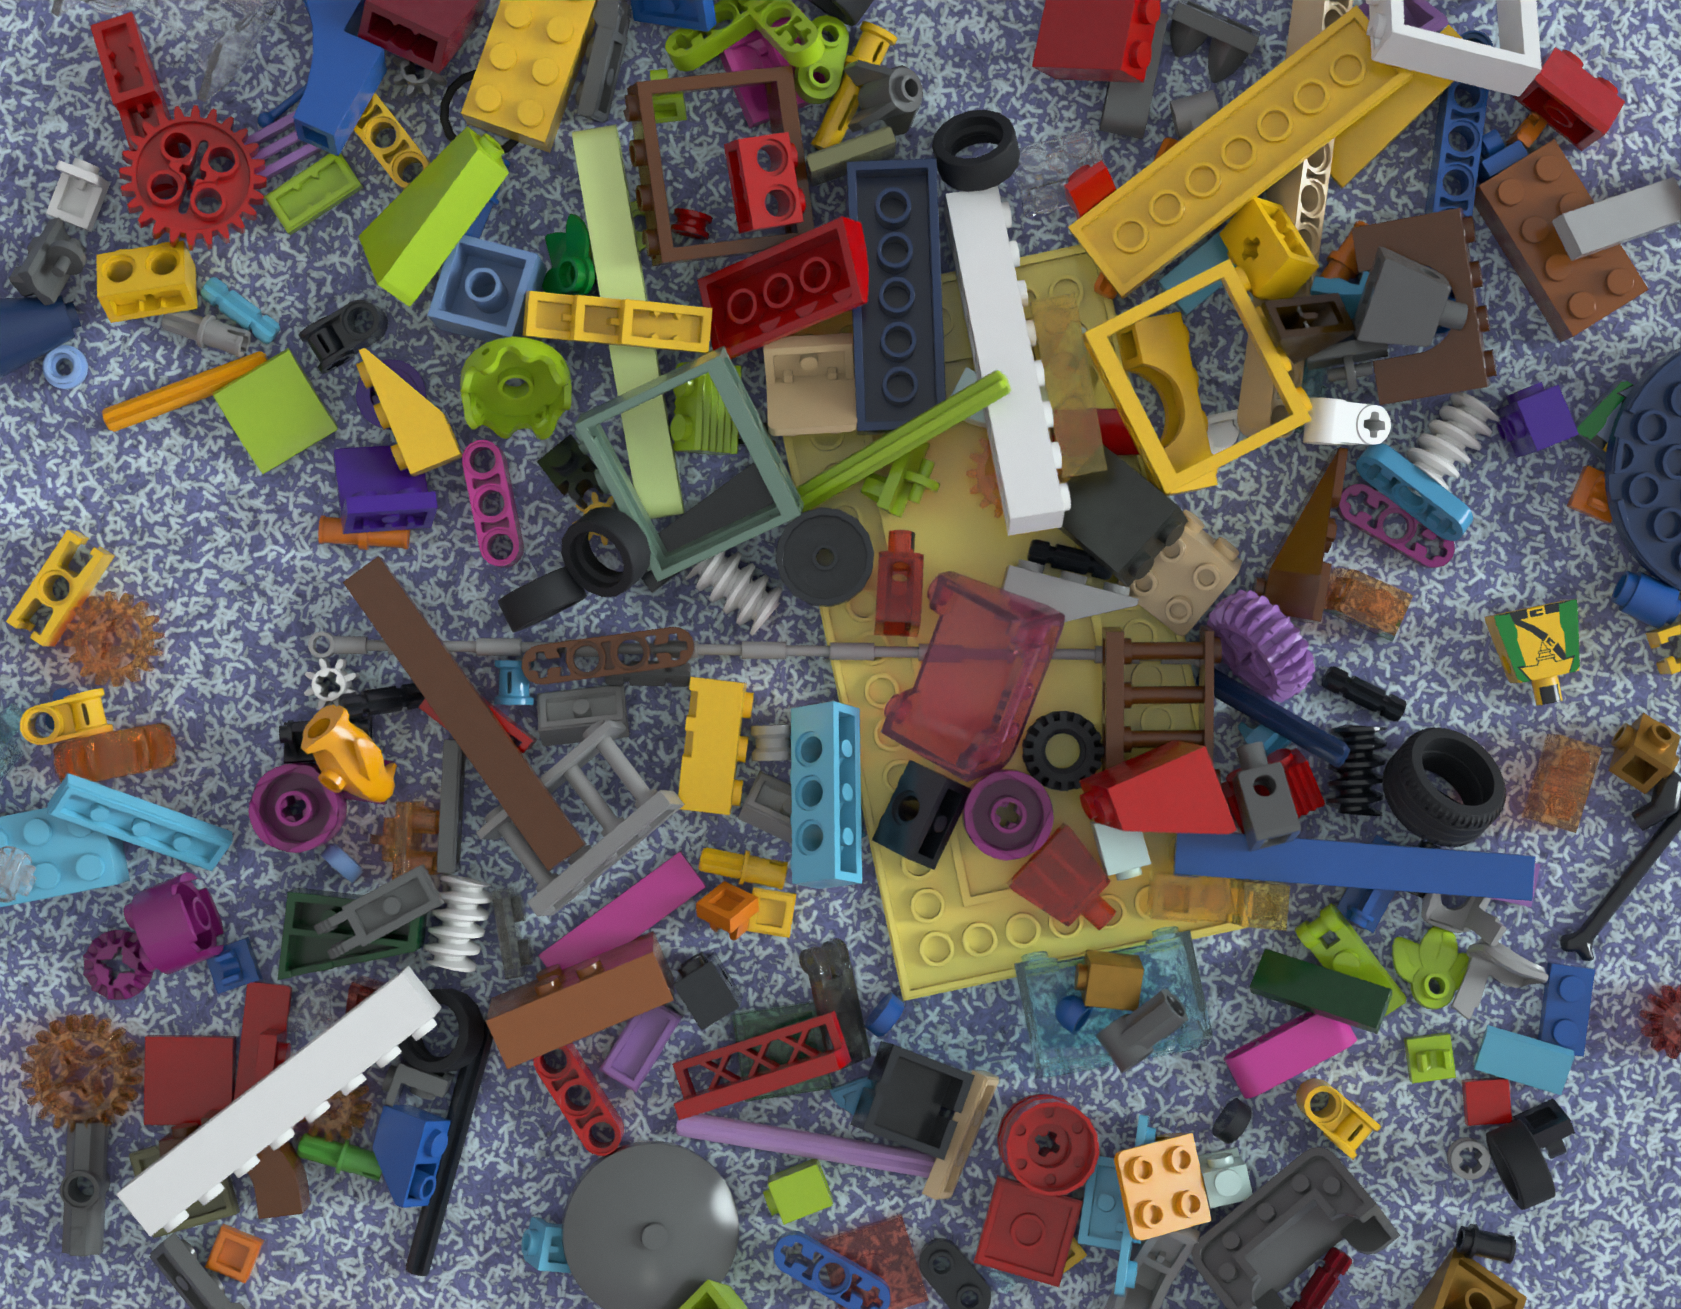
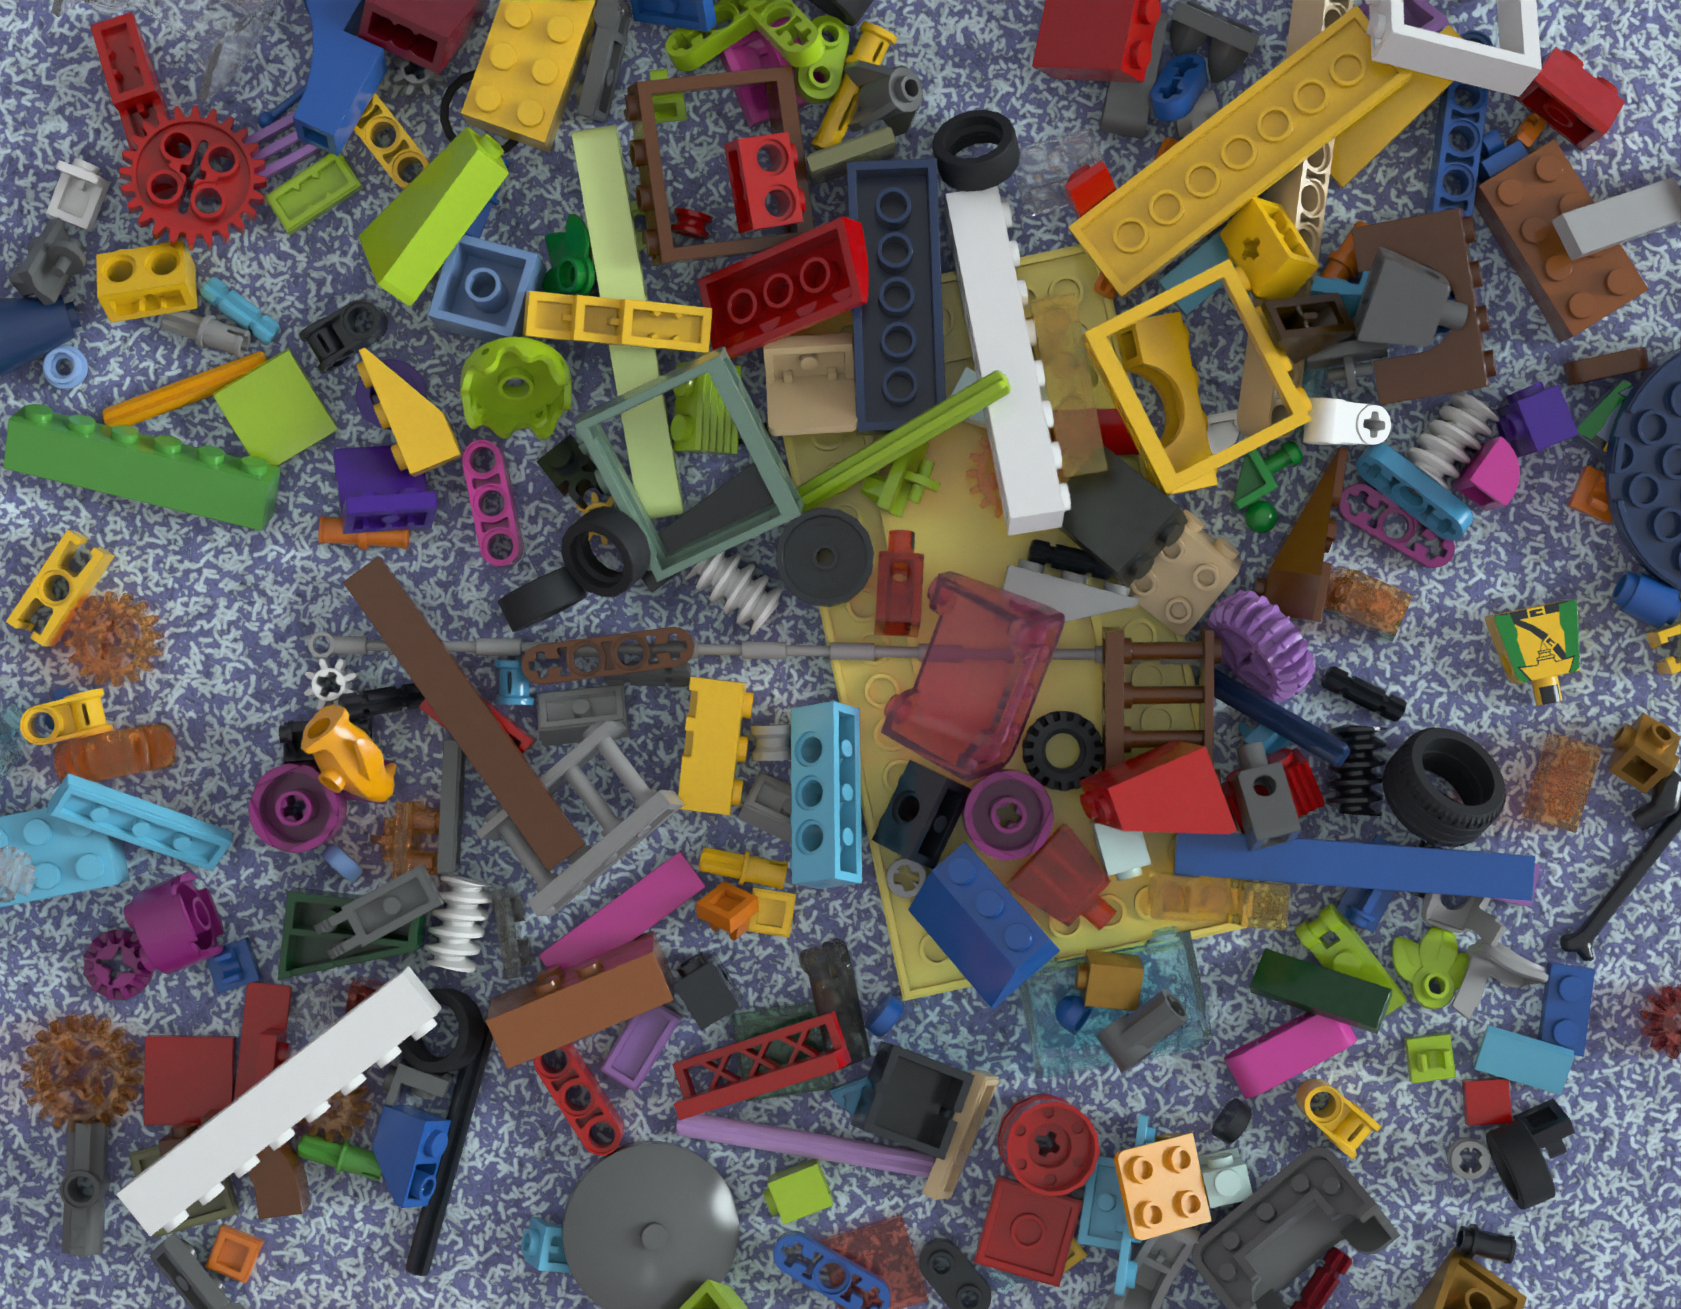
(141, 466): none -> bright green brick
(897, 888): none -> light grey bush
(981, 926): none -> blue slope
(1179, 87): none -> blue beam
(1257, 480): none -> green piece
(1490, 476): none -> dark pink brick
(1606, 366): none -> reddish brown beam

